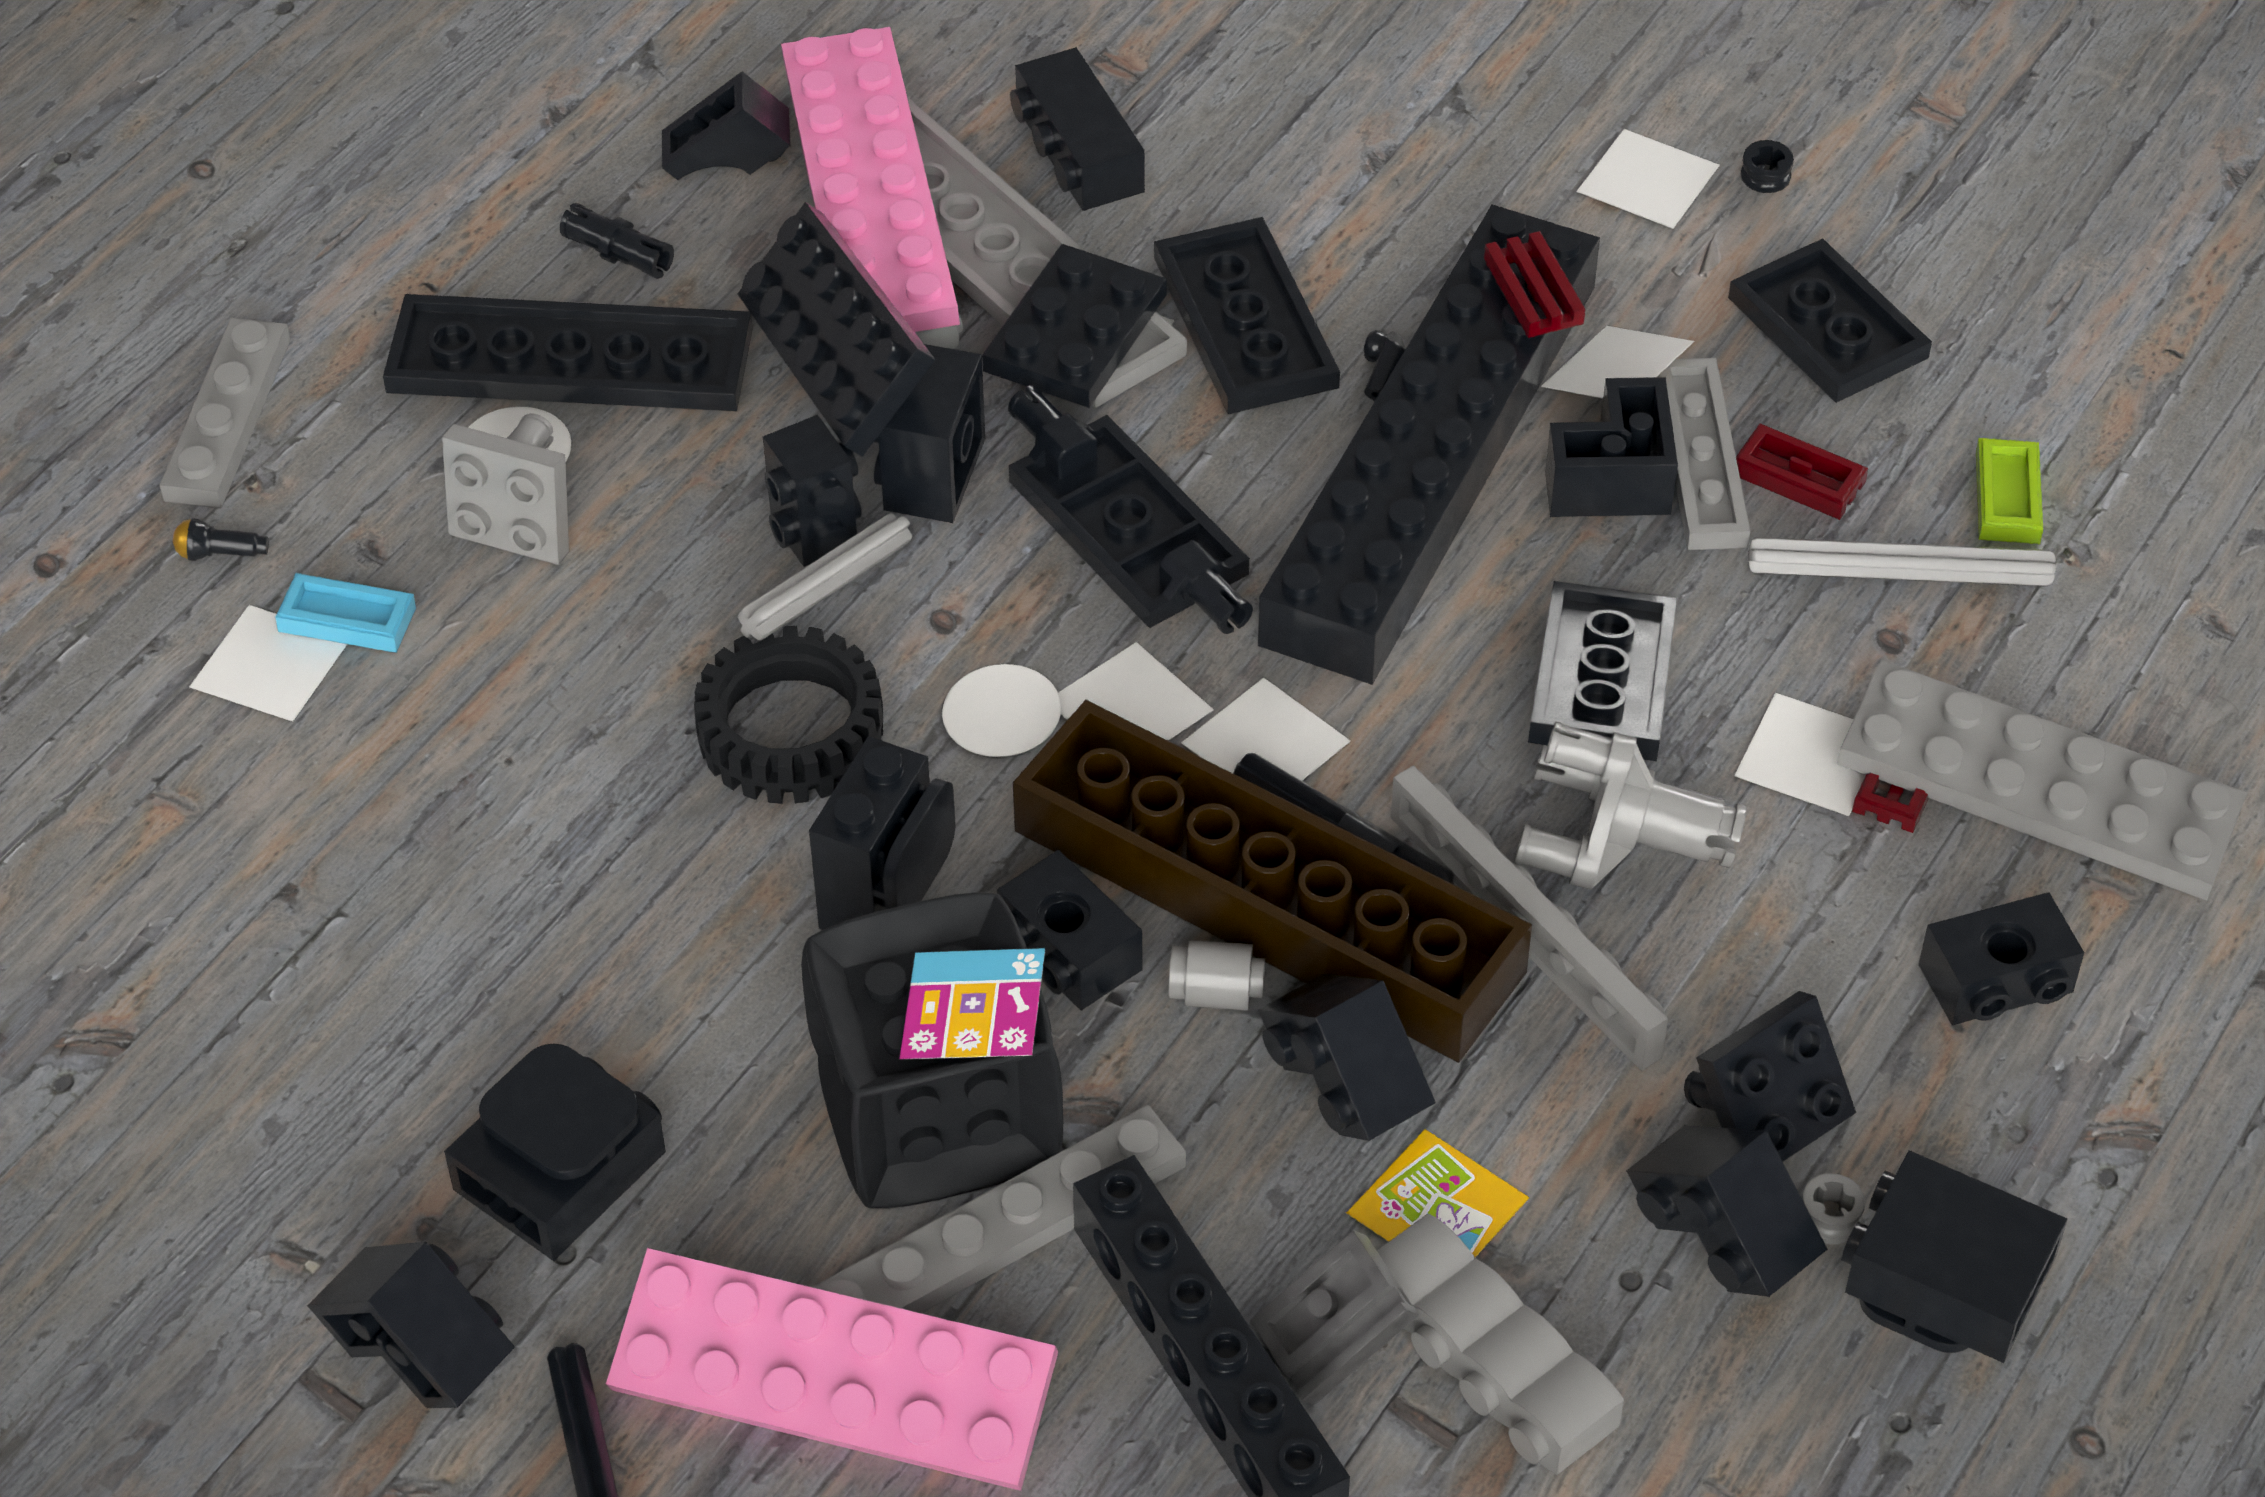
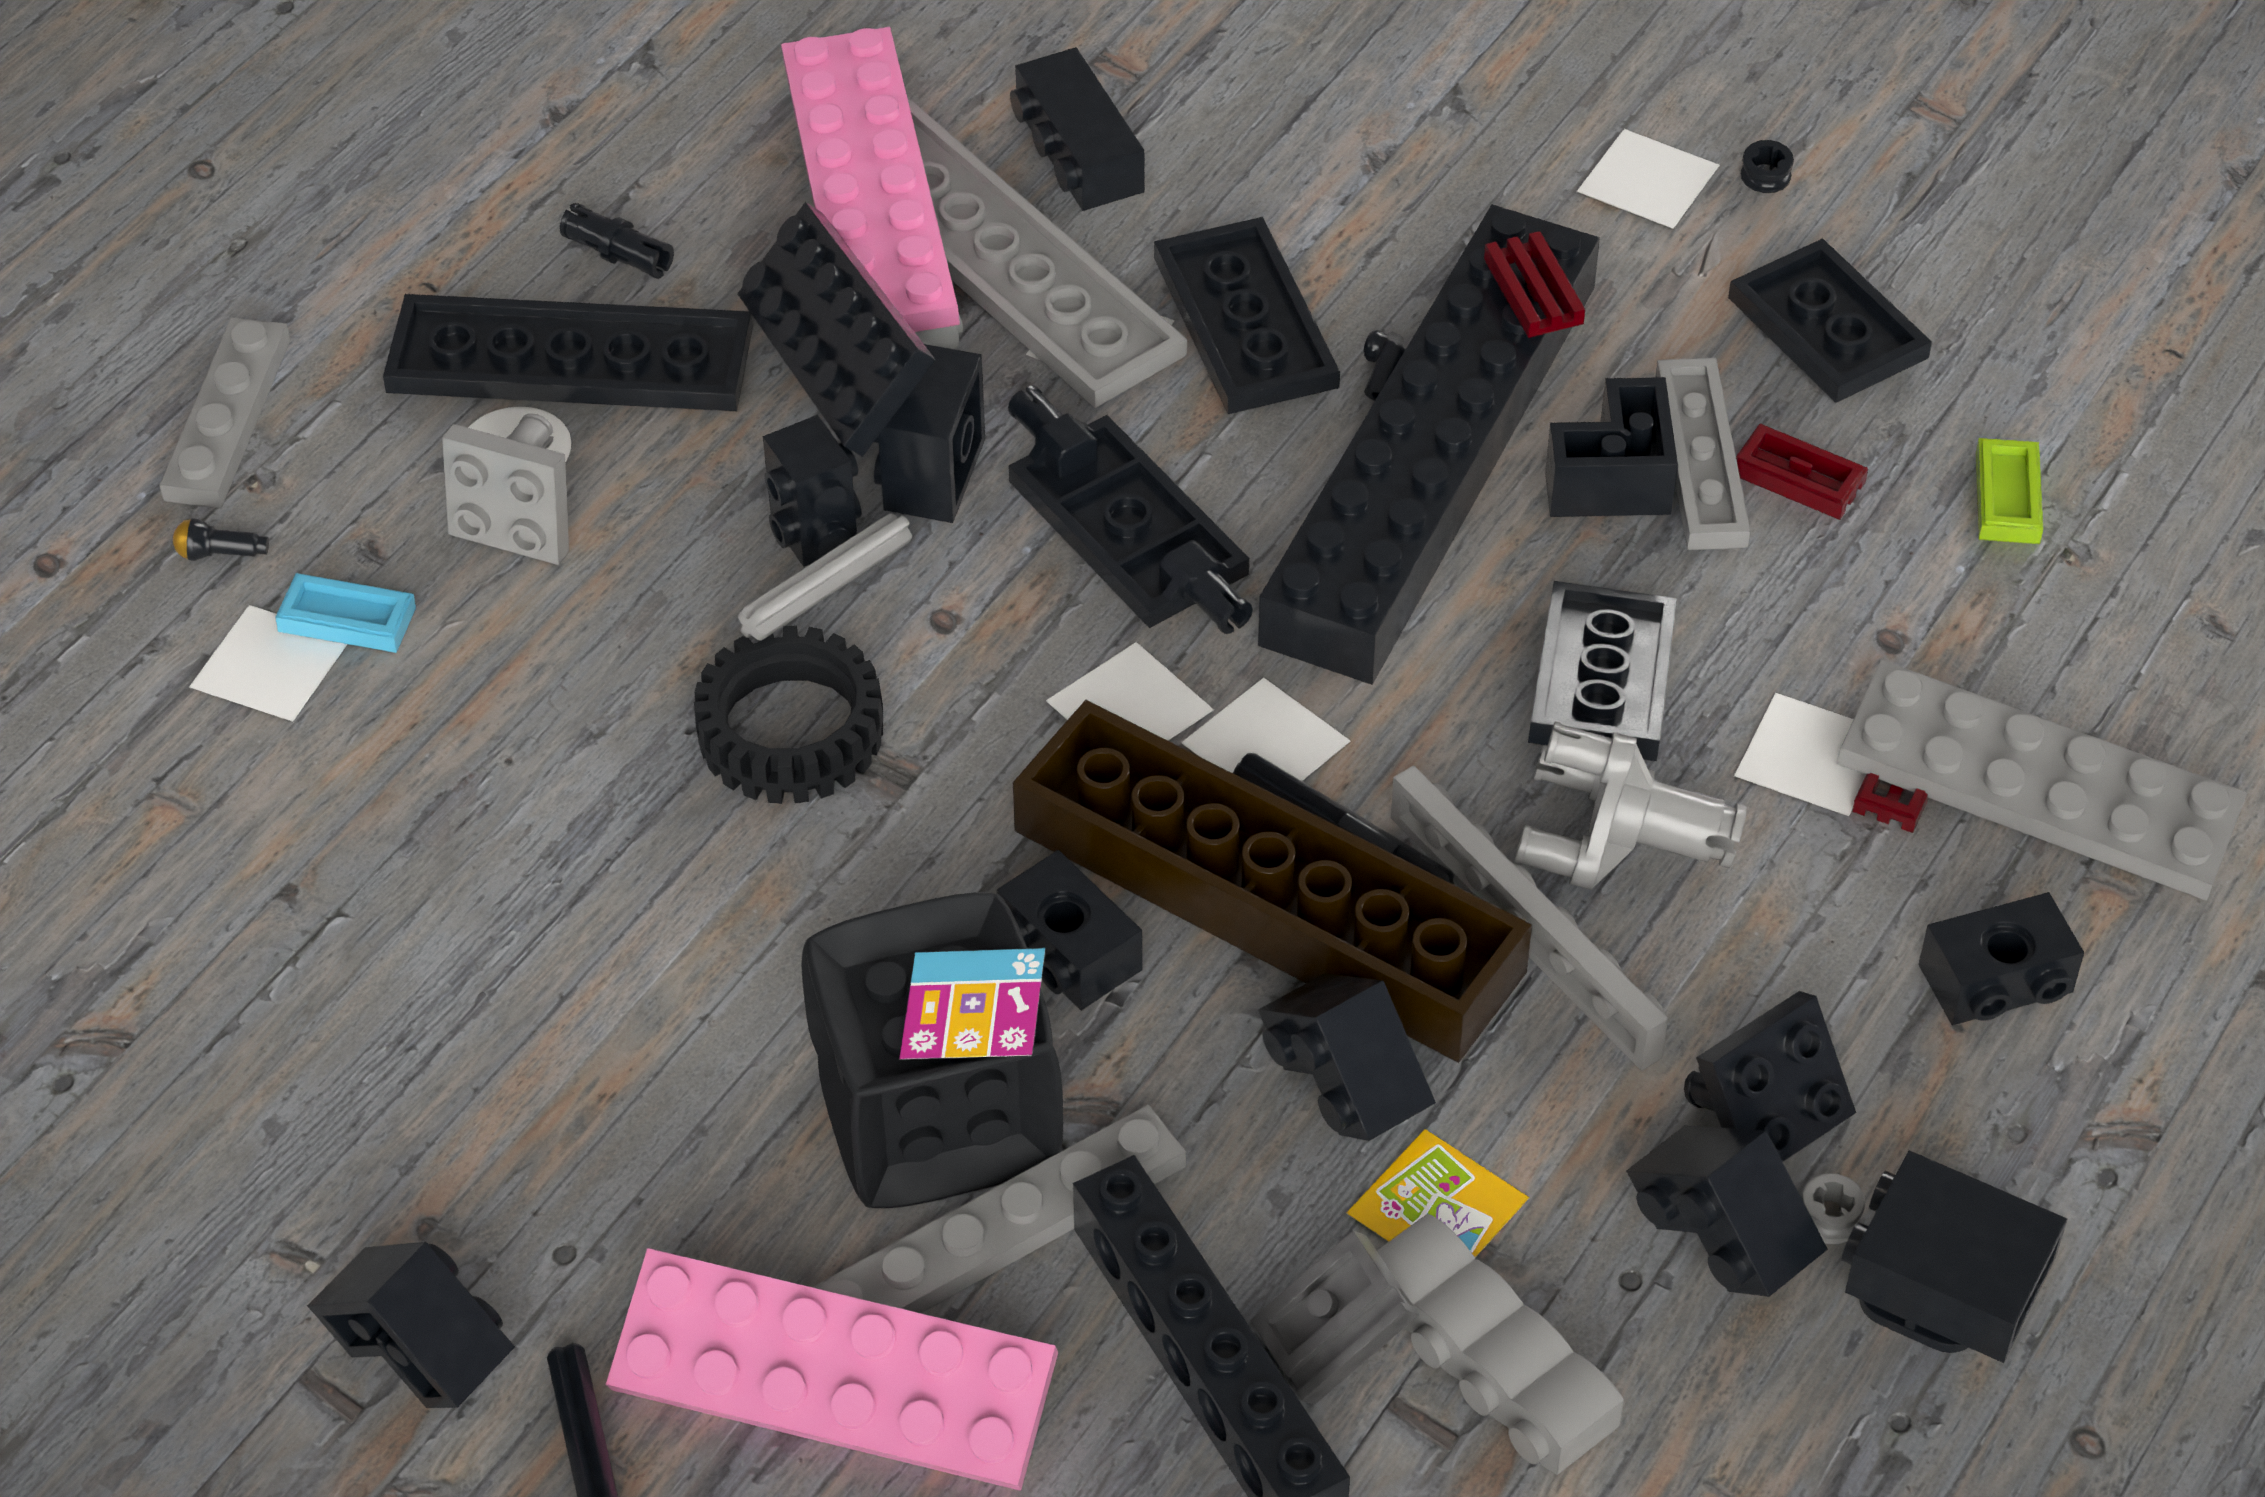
(555, 1147): black brick -> none
(730, 128): black arch -> none
(880, 834): black brick -> none
(1001, 710): white sticker -> none
(1075, 325): black plate -> none
(1216, 975): light grey brick -> none
(1616, 355): white sticker -> none
(1901, 561): axle -> none

